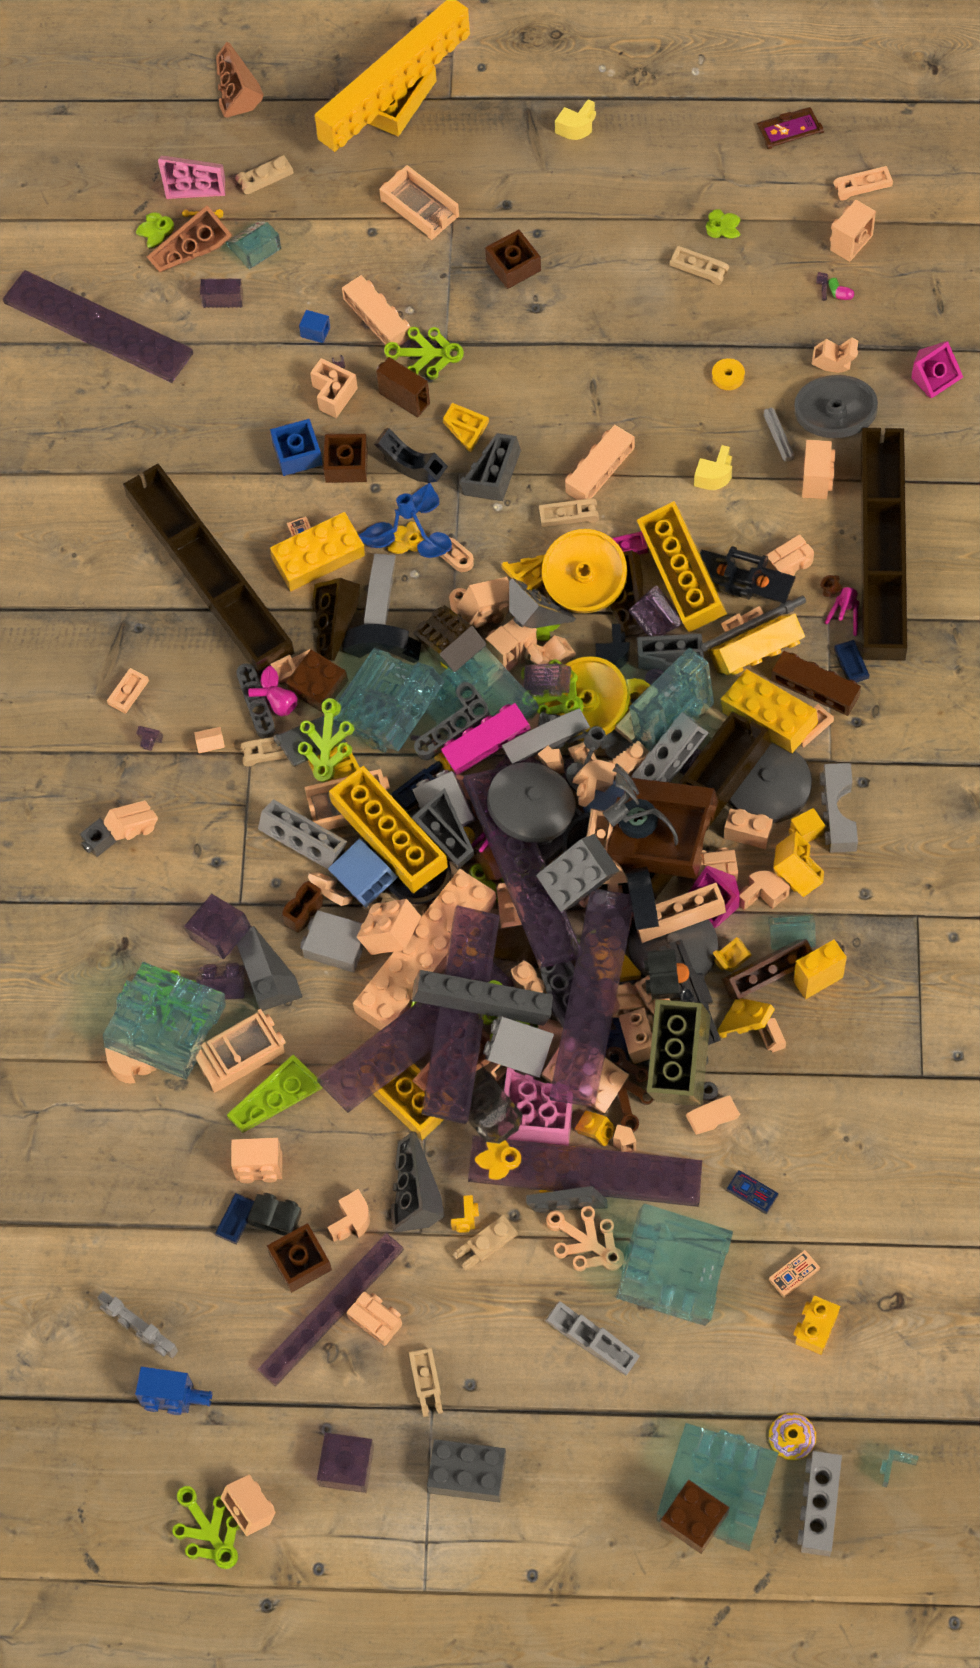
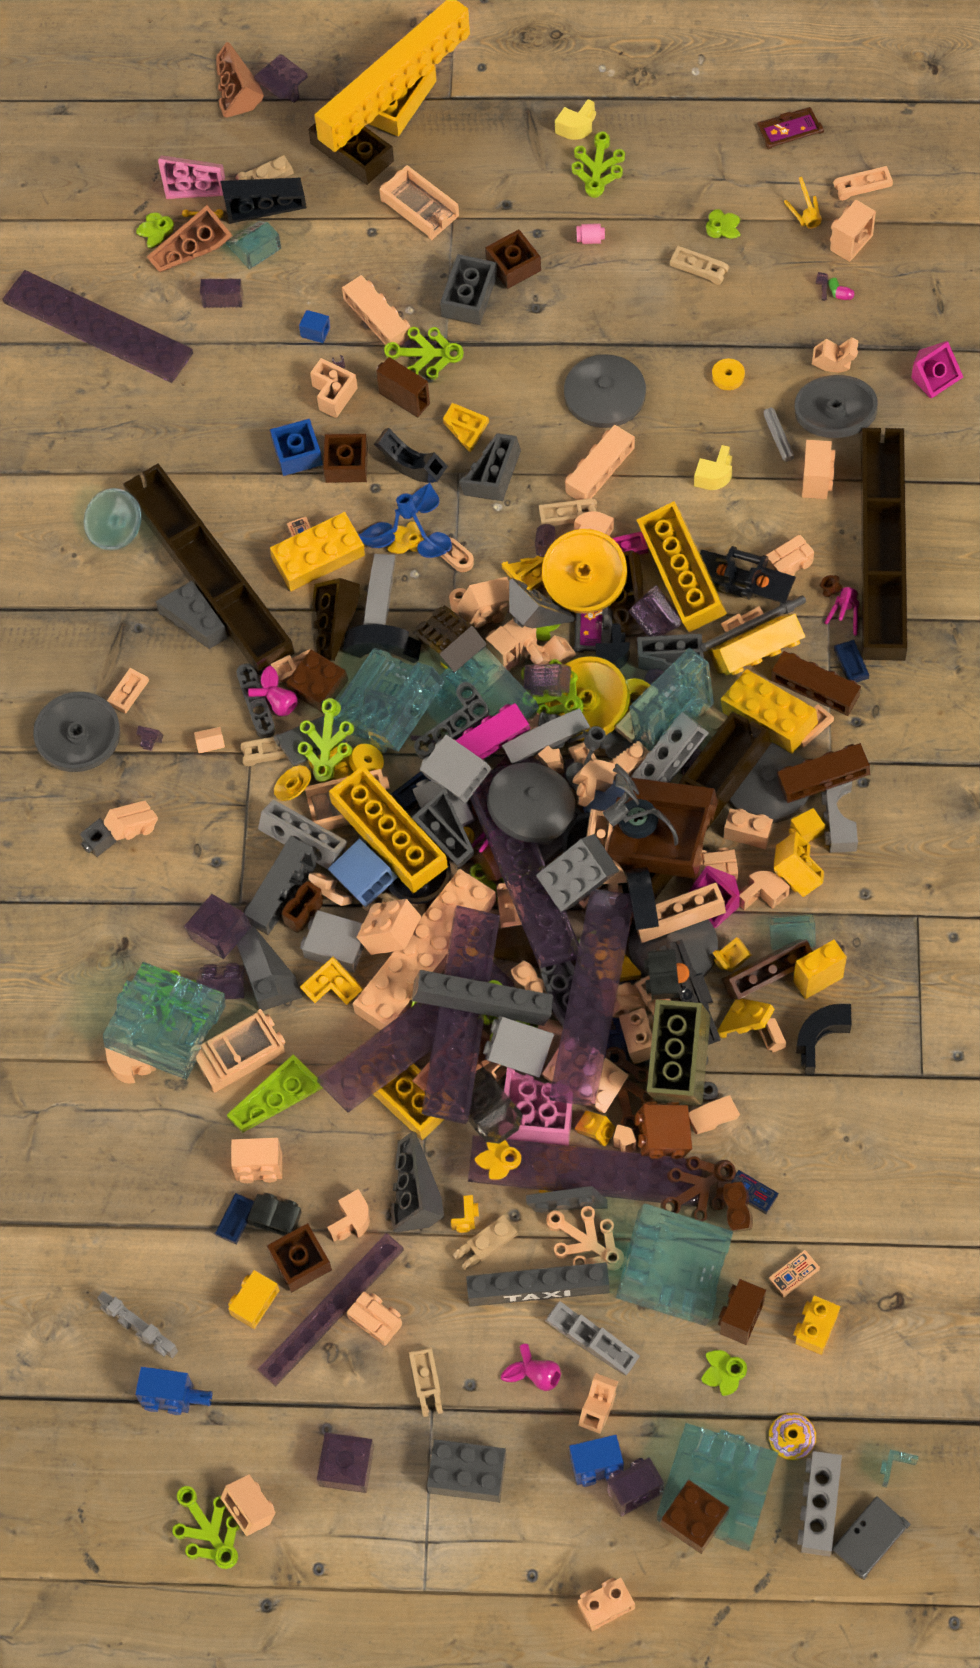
(76, 731): none -> dark grey dish
(103, 516): none -> clear light blue dish
(193, 614): none -> dark grey wedge
(253, 1299): none -> yellow brick
(262, 197): none -> black wedge
(280, 885): none -> dark grey wedge
(282, 78): none -> bracket
(292, 783): none -> yellow dish
(332, 976): none -> yellow plate
(362, 156): none -> dark brown brick
(367, 752): none -> yellow piece
(455, 768): none -> light grey brick
(468, 289): none -> dark grey brick
(537, 1284): none -> dark grey brick
(542, 540): none -> beam
(543, 1373): none -> dark pink piece
(590, 233): none -> bright pink brick
(591, 630): none -> door
(595, 521): none -> light nougat brick
(595, 1460): none -> blue brick
(598, 1404): none -> light nougat brick
(601, 142): none -> lime plant
(604, 391): none -> dark grey dish
(605, 1603): none -> light nougat brick
(634, 1486): none -> clear purple brick
(664, 1130): none -> dark orange brick
(701, 1186): none -> reddish brown plant
(720, 1371): none -> lime plate
(738, 1214): none -> reddish brown brick
(742, 1311): none -> reddish brown brick
(811, 216): none -> yellow plant
(823, 772): none -> reddish brown brick
(824, 1021): none -> black arch
(868, 1541): none -> dark grey door

